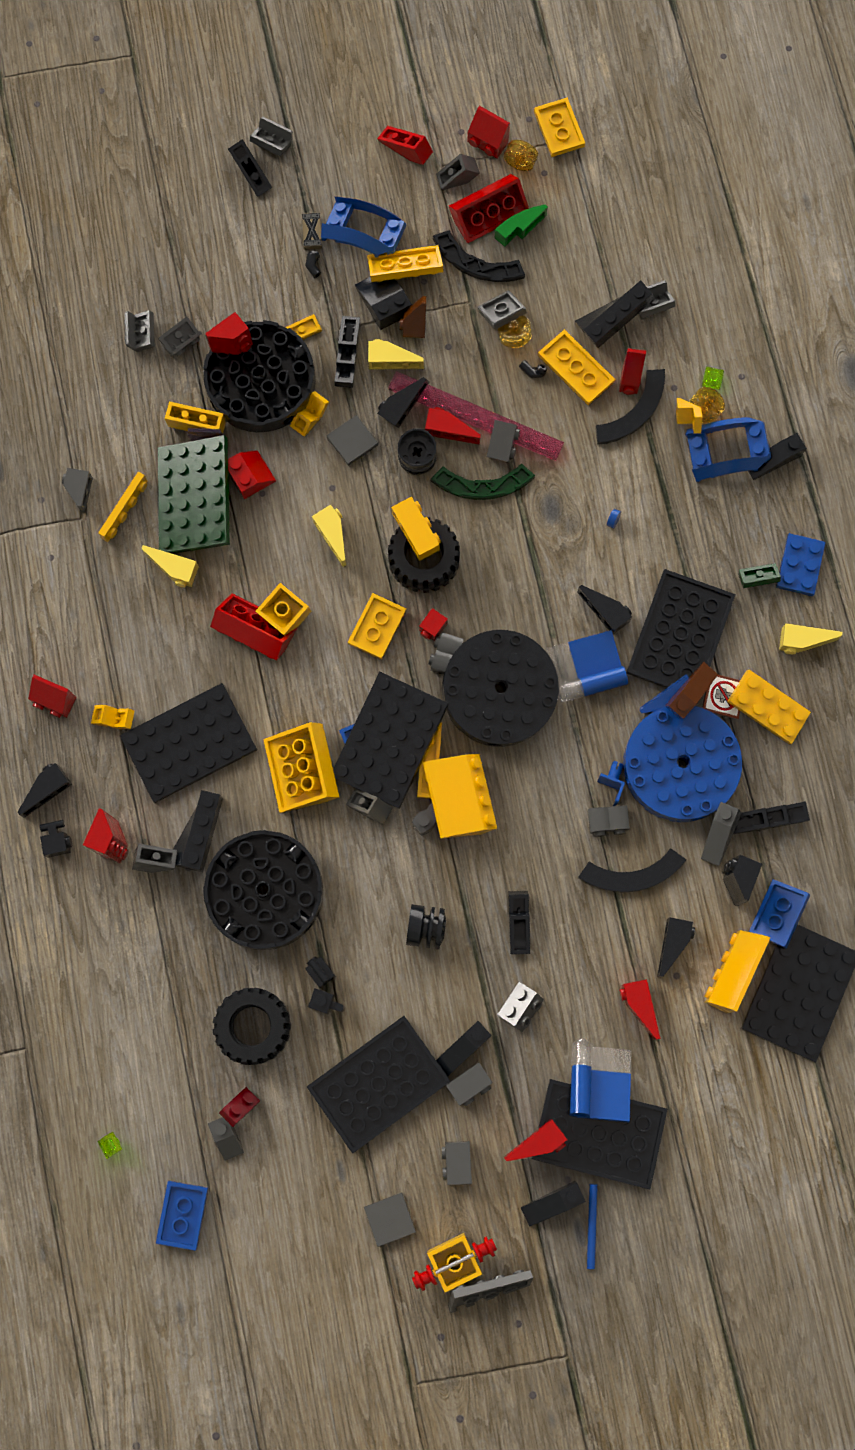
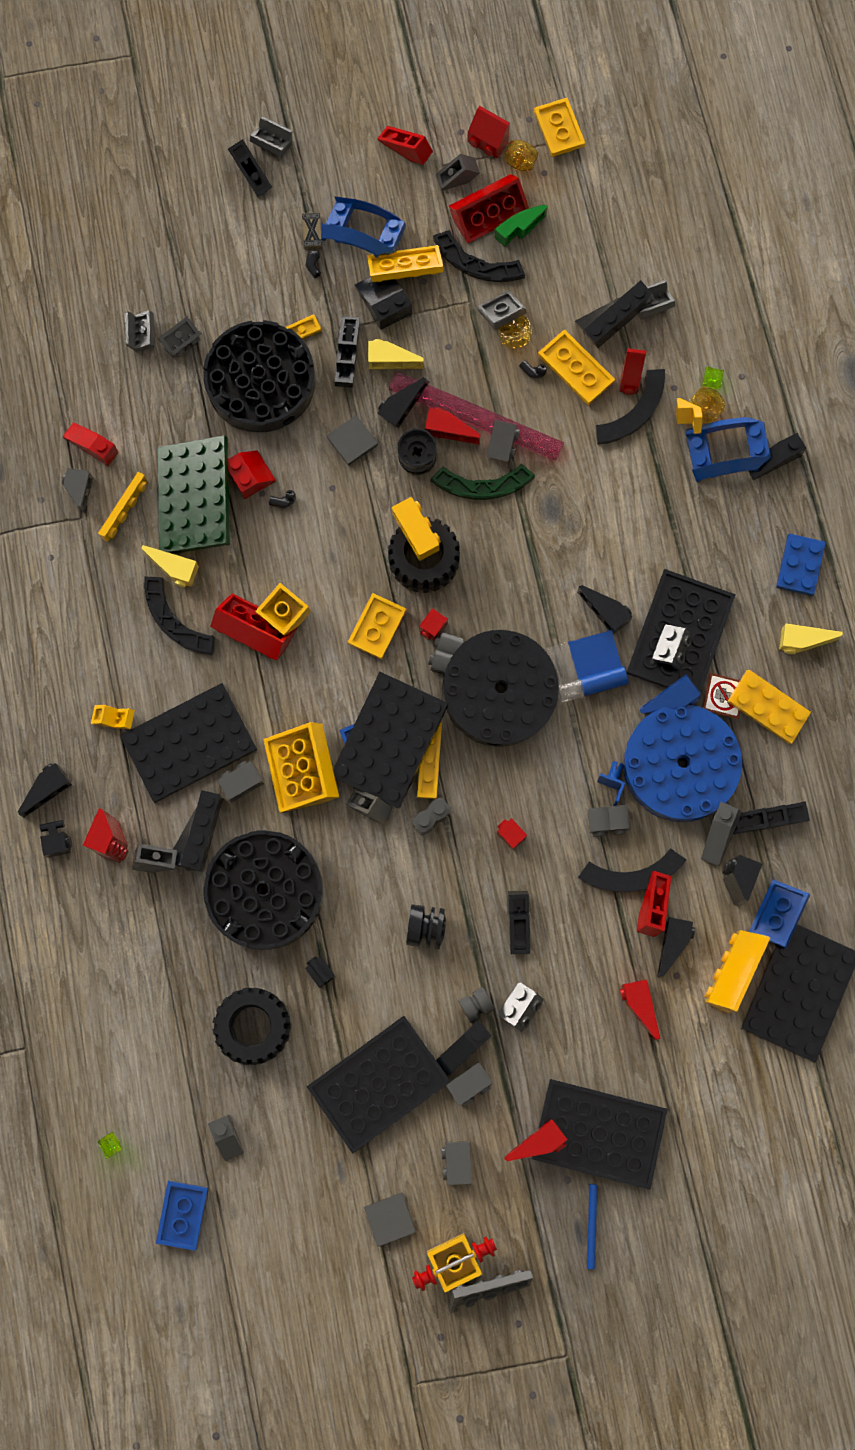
(51, 697): red slope -> none
(91, 443): none -> red slope
(169, 623): none -> black tile
(185, 417): yellow brick -> none
(198, 434): piece -> none
(229, 336): red slope -> none
(239, 1107): dark red plate -> none
(240, 781): none -> dark grey brick
(285, 501): none -> black arm
(307, 418): yellow slope -> none
(324, 1002): black brick -> none
(330, 526): light yellow slope -> none
(414, 320): reddish brown slope -> none
(460, 796): yellow slope -> none
(476, 1005): none -> dark grey wheel
(511, 833): none -> red brick
(553, 1203): black slope -> none
(600, 1082): blue door -> none
(613, 518): blue tile -> none
(654, 905): none -> red slope
(672, 646): none -> bracket
(691, 691): reddish brown slope -> none
(759, 575): dark green plate -> none

